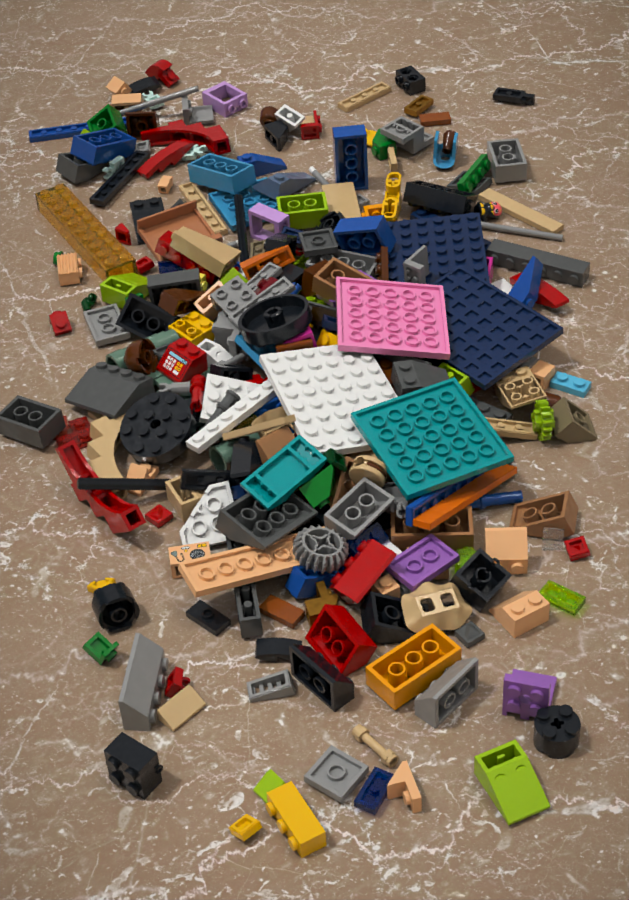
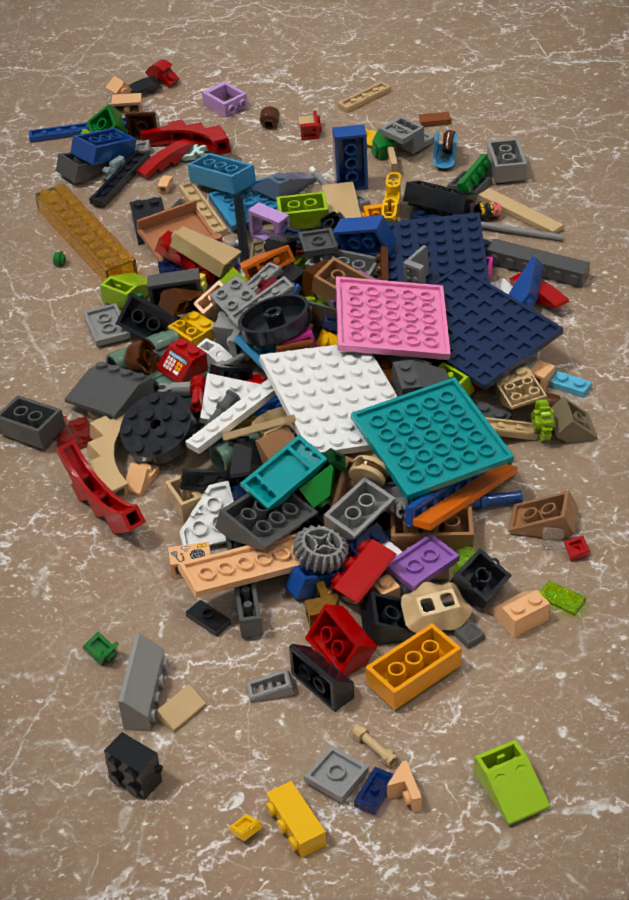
(60, 322): red bracket -> none
(69, 269): light nougat brick -> none
(88, 302): dark green arm -> none
(99, 584): yellow tile -> none
(115, 607): black brick -> none
(121, 484): black axle -> none
(122, 234): red slope -> none
(144, 264): red tile -> none
(150, 97): light aqua plate -> none
(159, 516): red tile -> none
(160, 100): light grey bar -> none
(175, 682): red tile -> none
(197, 113): light grey bracket -> none
(263, 164): blue slope -> none
(267, 783): lime slope -> none
(273, 648): black slope -> none
(276, 134): black slope -> none
(282, 611): dark orange tile -> none
(289, 117): white slope -> none
(410, 80): black brick -> none
(419, 105): pearl gold plate -> none
(447, 692): light grey slope -> none
(509, 547): light nougat slope -> none
(514, 96): black hinge -> none
(527, 693): medium lavender bracket -> none
(556, 731): black brick -> none

